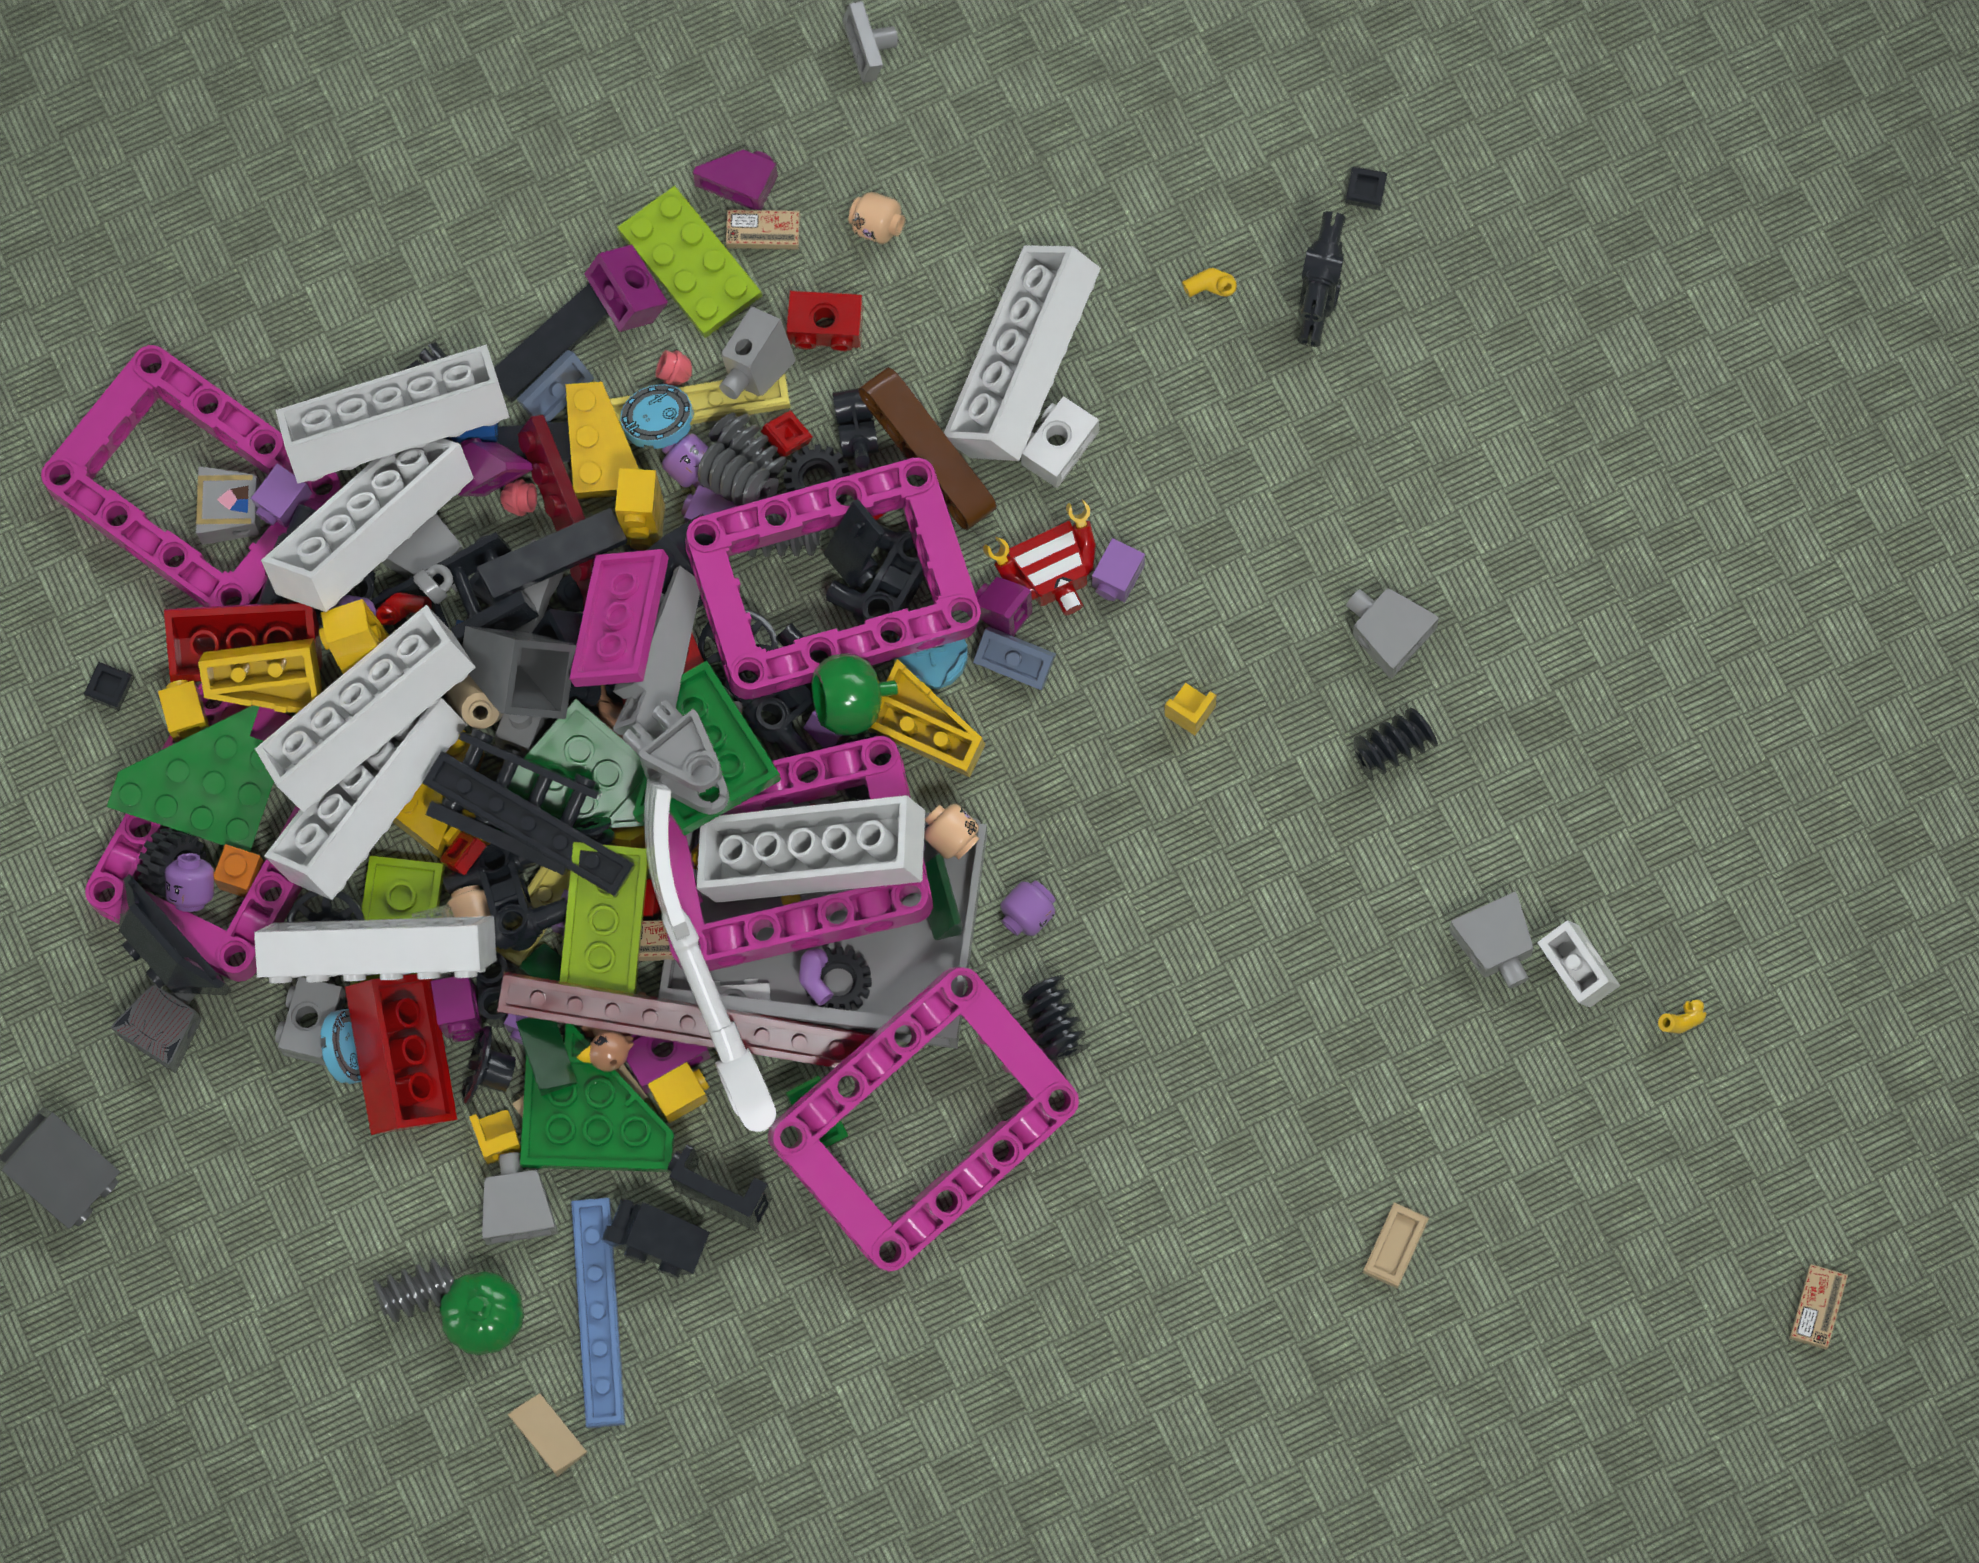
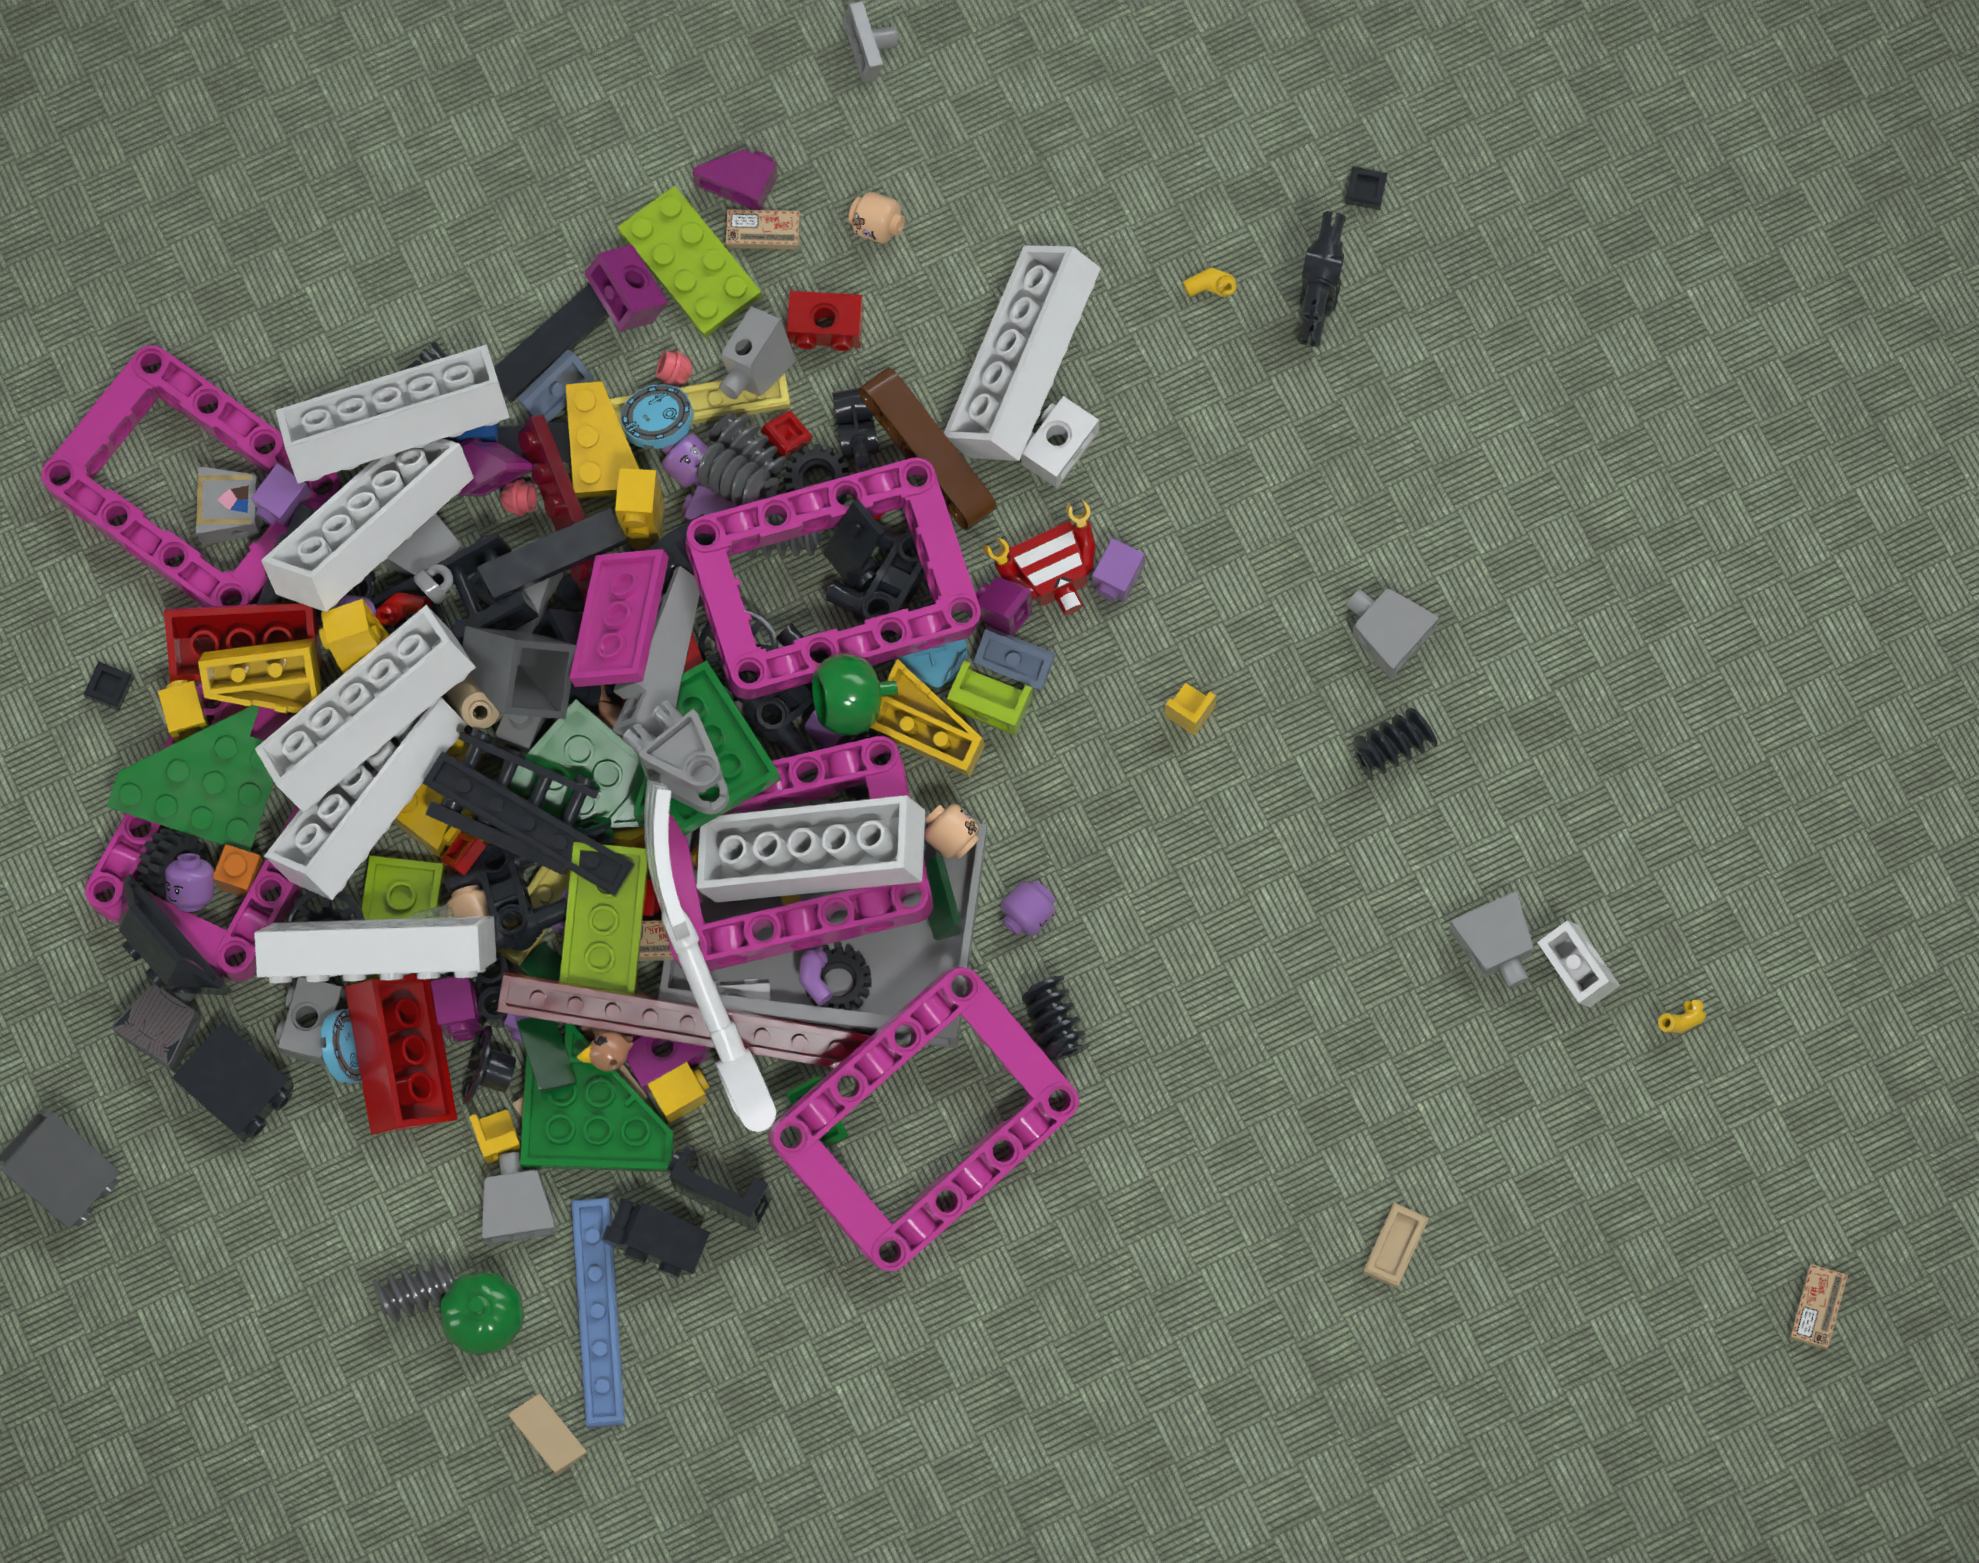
(234, 1083): none -> black panel
(989, 700): none -> lime panel

